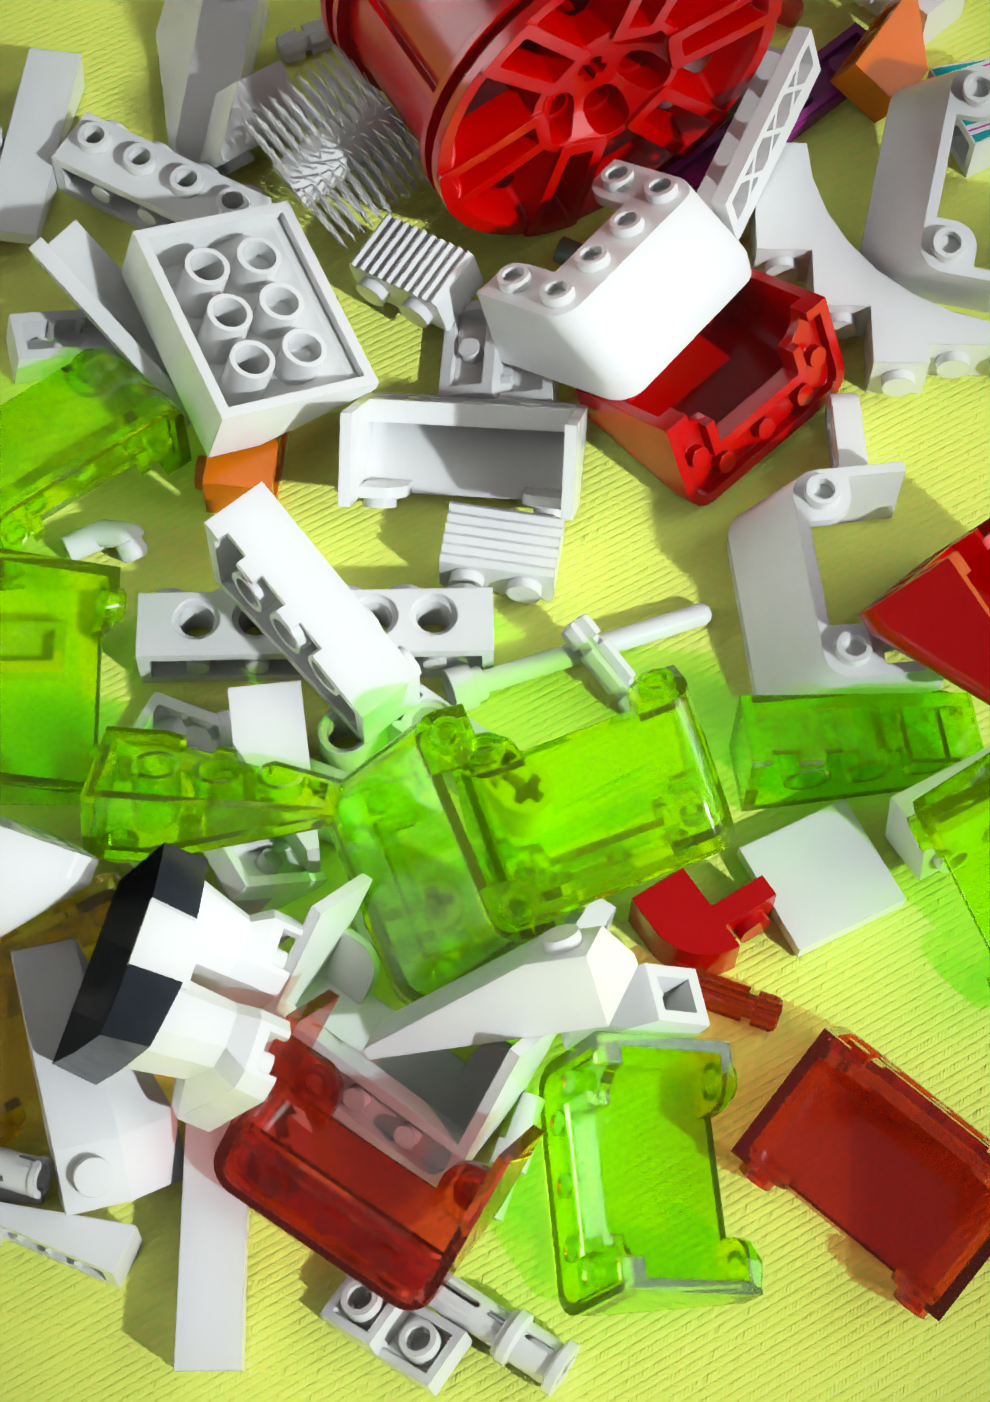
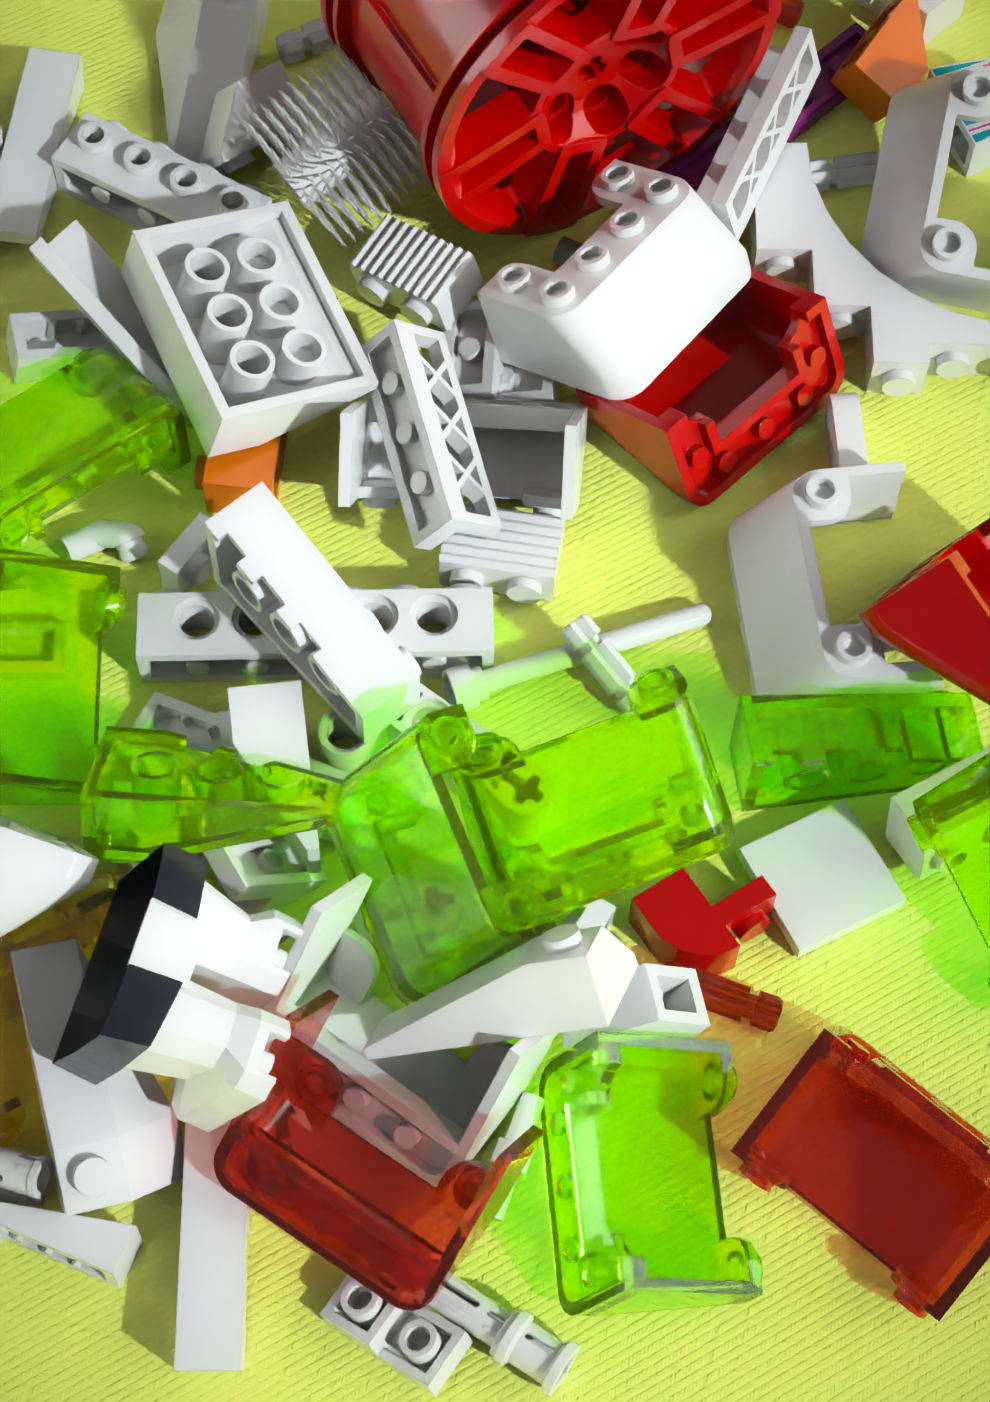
(188, 558): none -> white bracket
(417, 431): none -> white fence
(845, 170): none -> white axle

